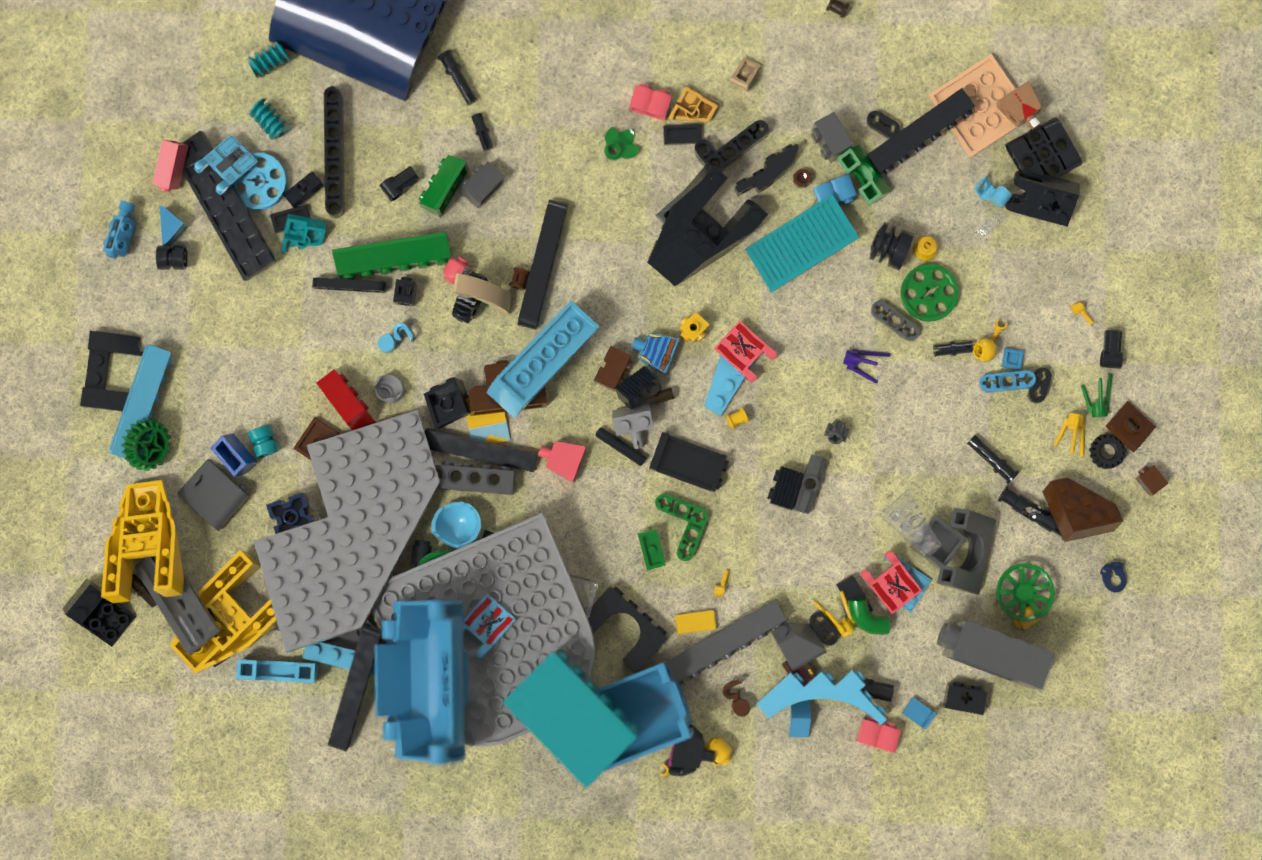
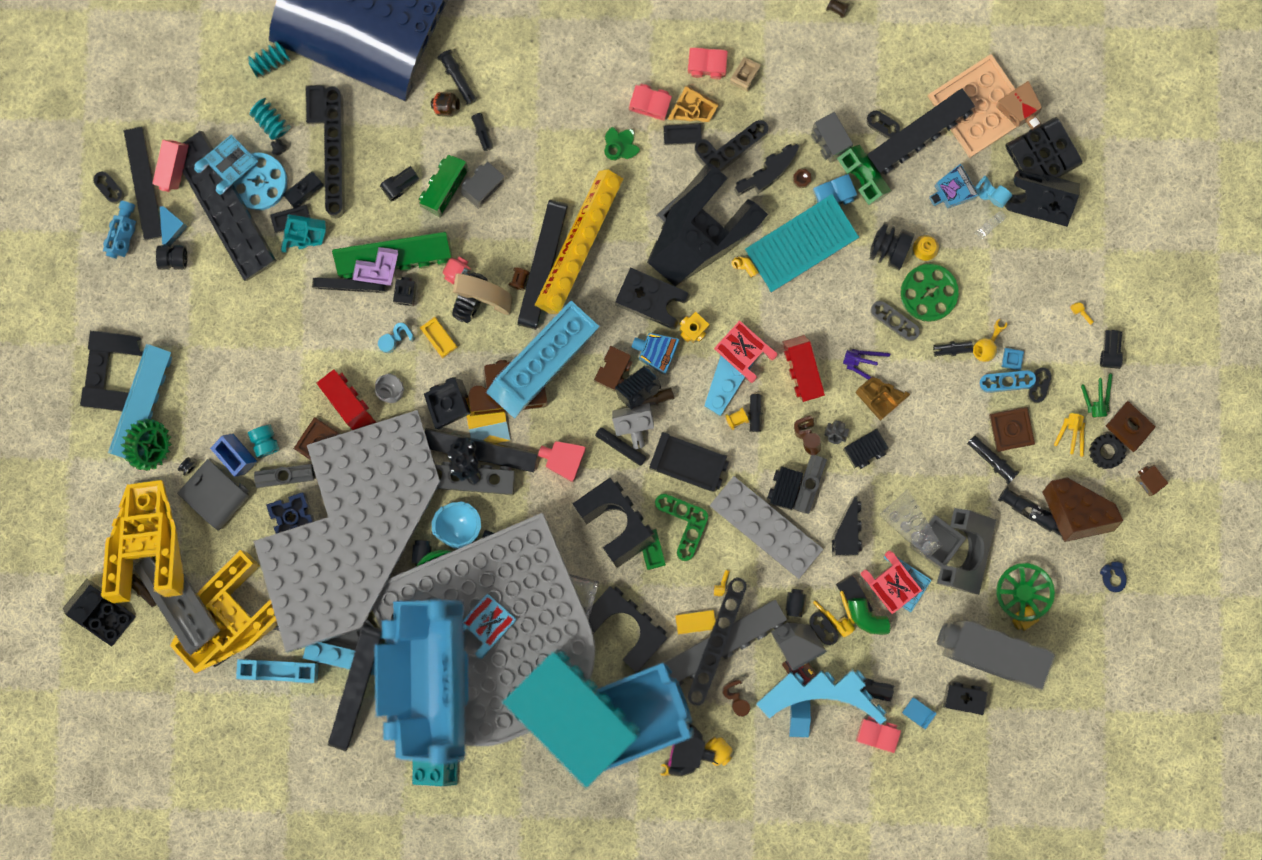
(105, 190): none -> black beam
(143, 183): none -> black tile
(186, 466): none -> black bush
(272, 477): none -> dark grey piece
(278, 147): none -> black piece
(315, 104): none -> black tile
(380, 271): none -> lavender plate
(434, 775): none -> teal bracket
(438, 337): none -> yellow tile
(445, 104): none -> dark brown head
(464, 459): none -> black brick
(579, 241): none -> yellow brick
(609, 497): none -> black arch
(656, 298): none -> black brick
(707, 62): none -> coral brick
(717, 651): none -> black beam
(745, 264): none -> yellow arm
(755, 413): none -> black axle
(766, 527): none -> light grey plate
(796, 603): none -> black brick
(803, 368): none -> red wedge
(811, 441): none -> reddish brown leg
(845, 537): none -> black slope
(866, 448): none -> black brick
(880, 397): none -> pearl gold slope
(954, 189): none -> torso
(1012, 429): none -> reddish brown tile

